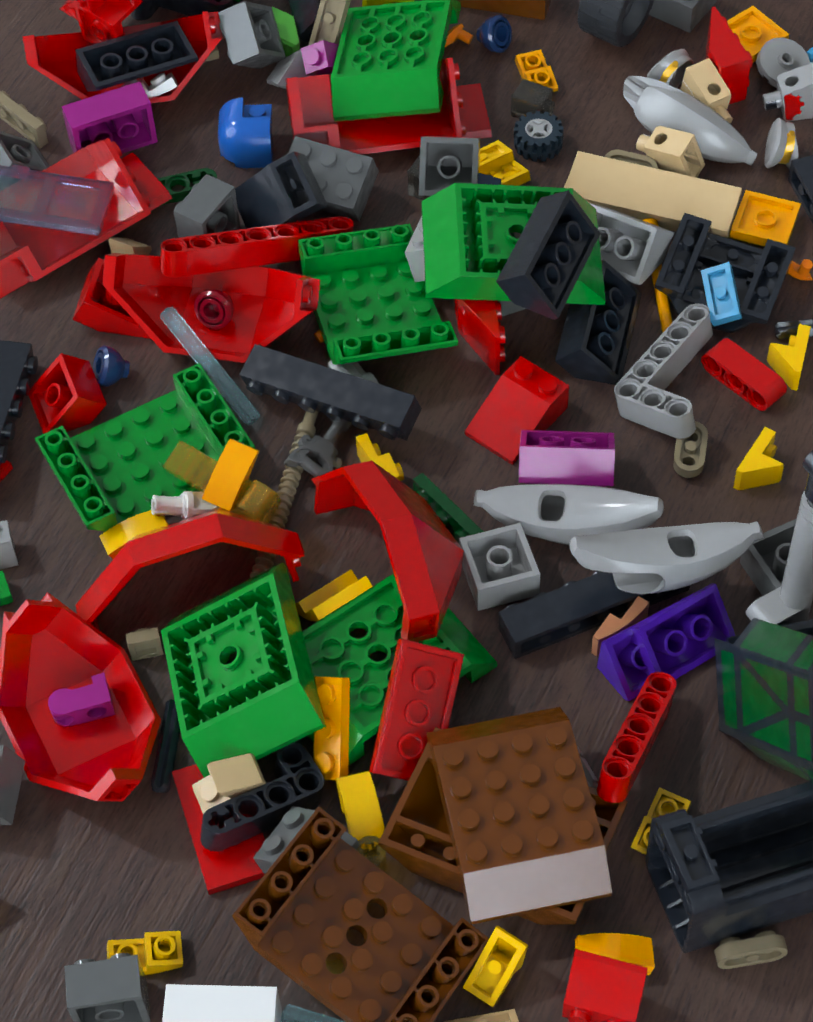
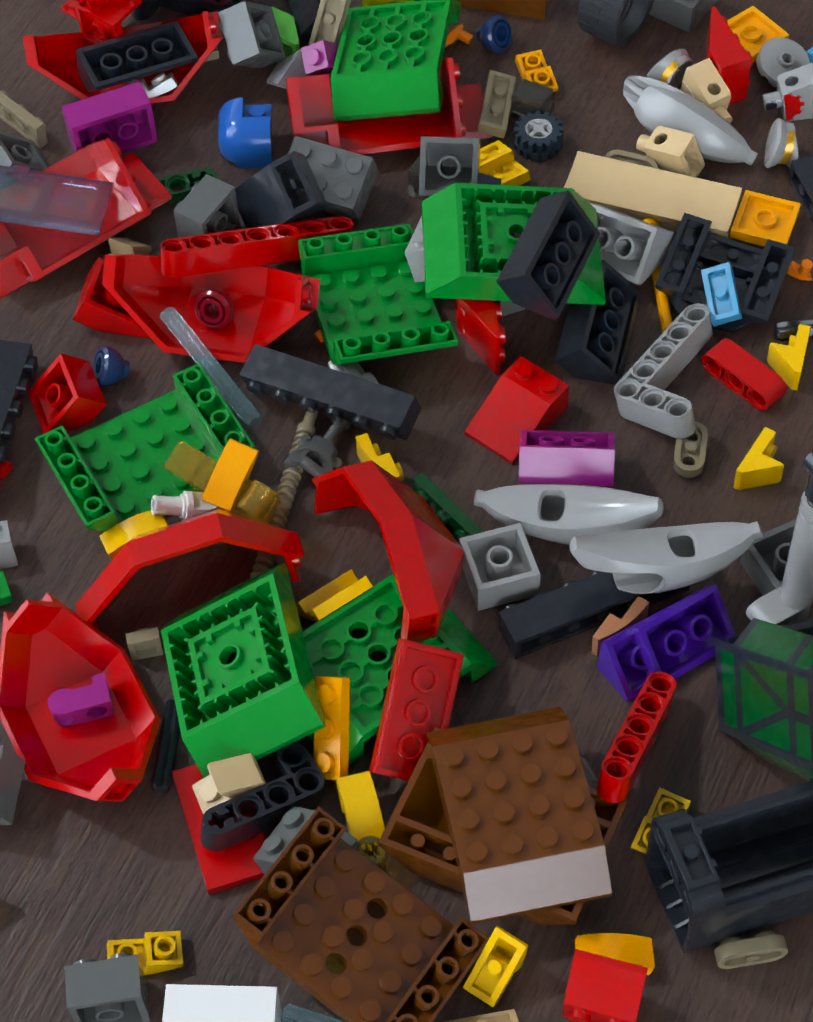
(496, 104): none -> dark tan plate

